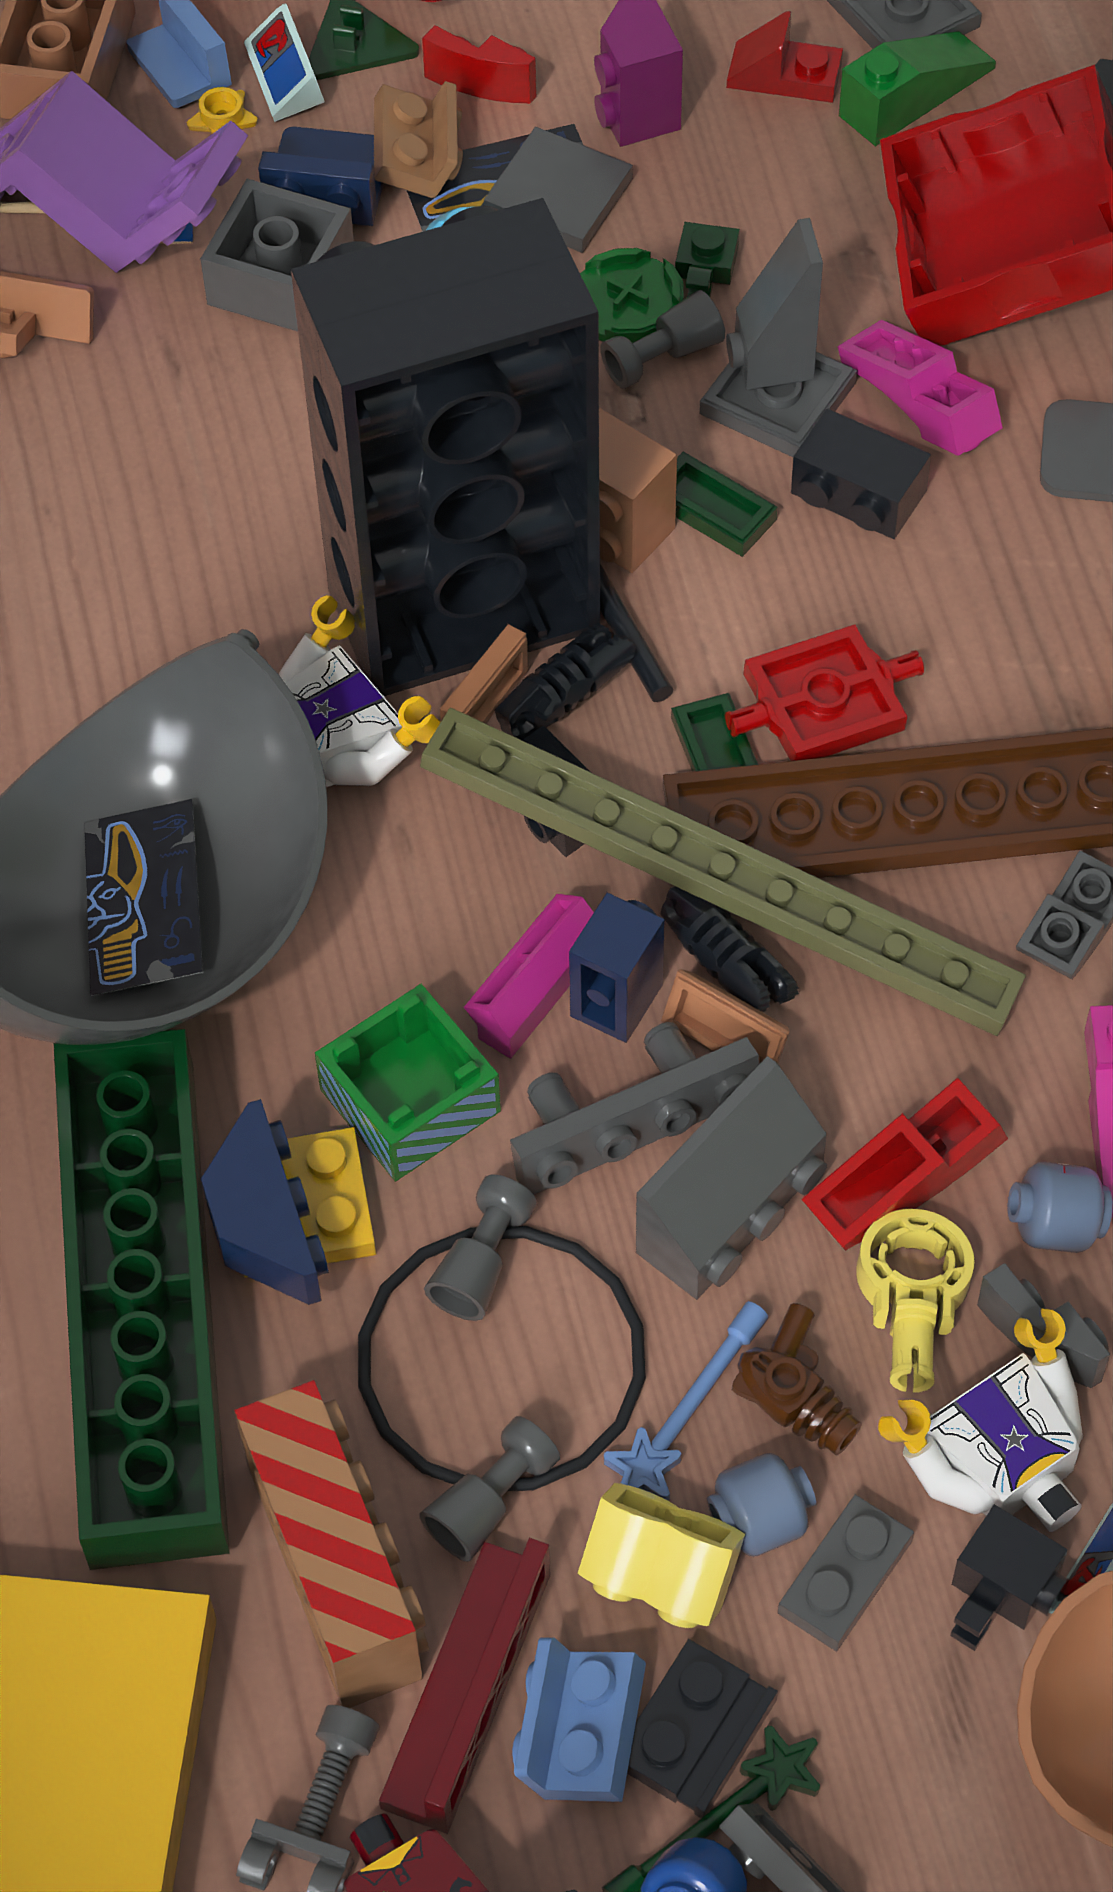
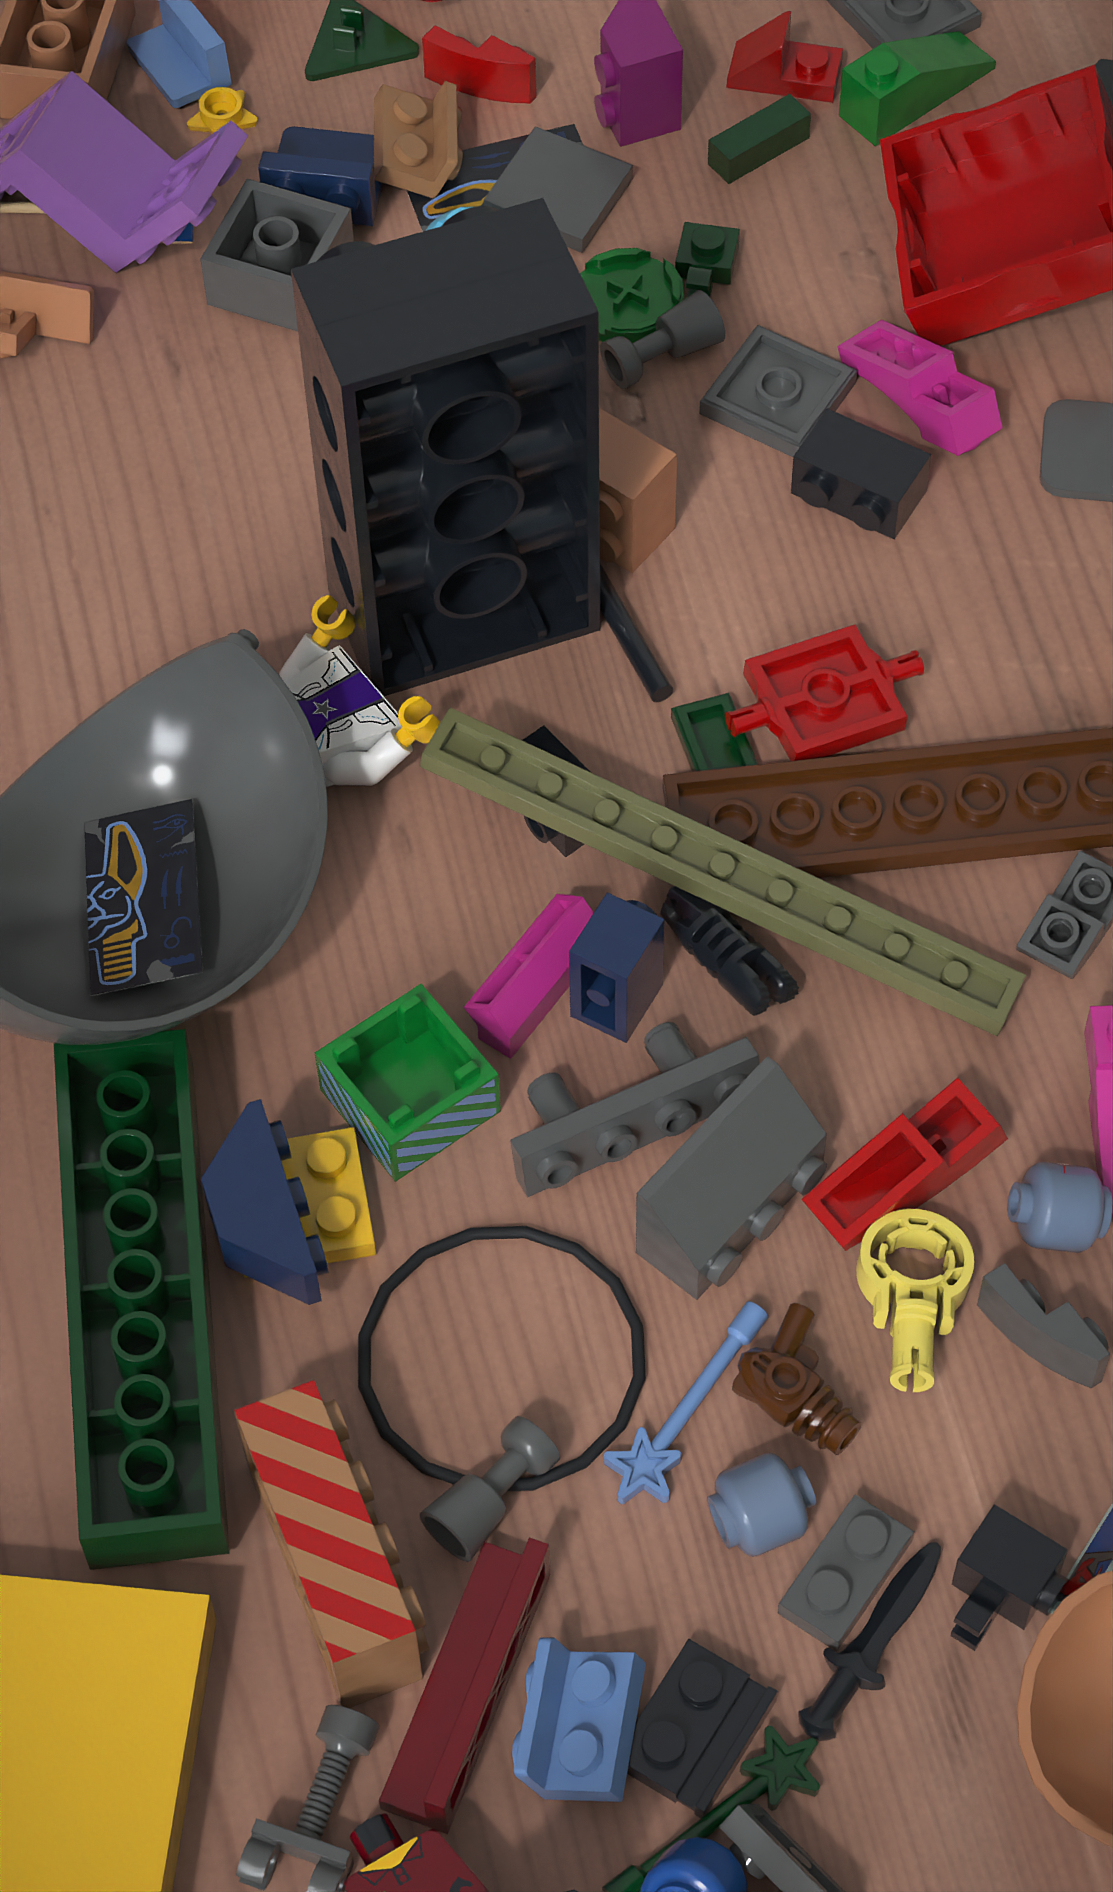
(283, 66): slope -> none
(472, 1266): dark grey piece -> none
(491, 677): nougat tile -> none
(564, 681): black hinge -> none
(660, 1555): light yellow brick -> none
(720, 506): dark green tile -> none
(720, 1018): nougat tile -> none
(759, 138): none -> dark green piece
(780, 315): dark grey slope -> none
(859, 1661): none -> black sword
(1004, 1437): torso -> none

